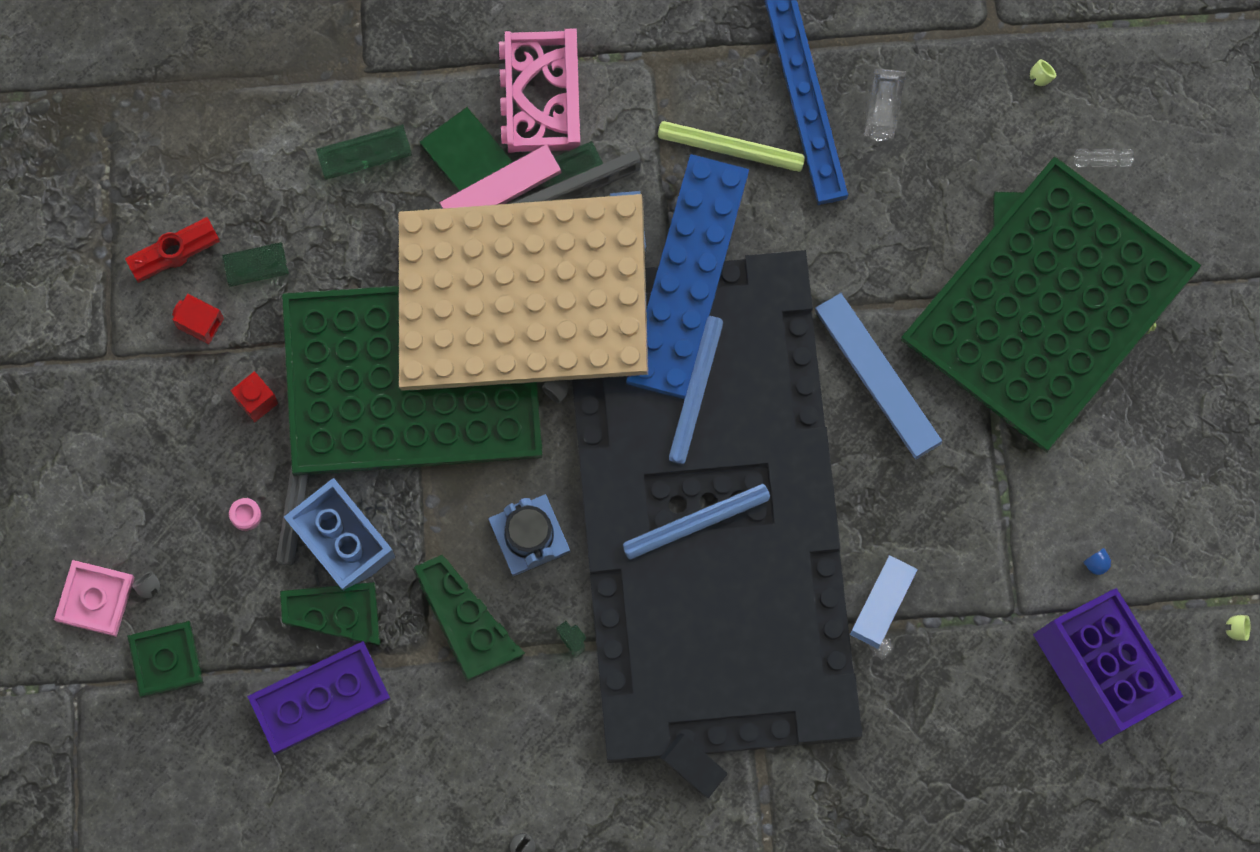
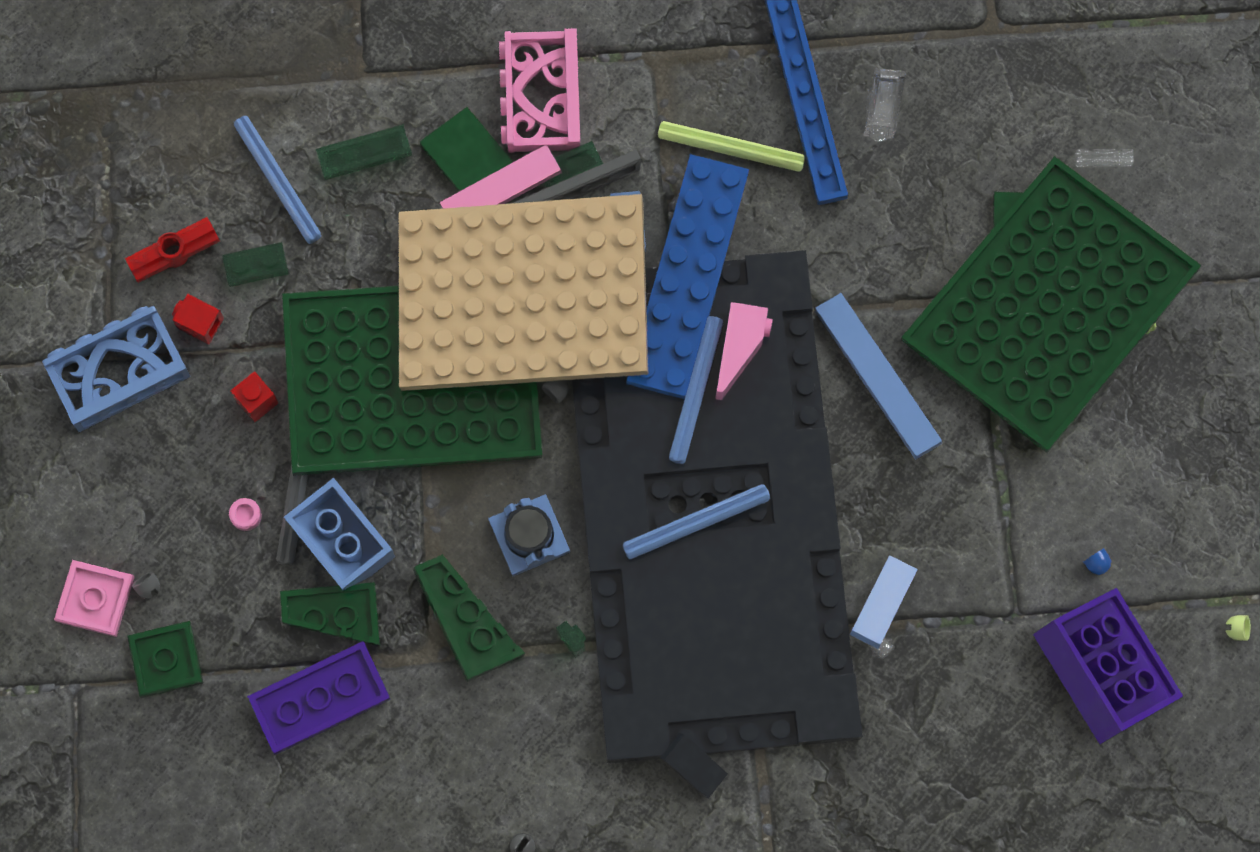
(120, 398): none -> medium blue fence
(277, 179): none -> medium blue axle
(743, 339): none -> bright pink slope
(1043, 73): yellowish green hinge -> none

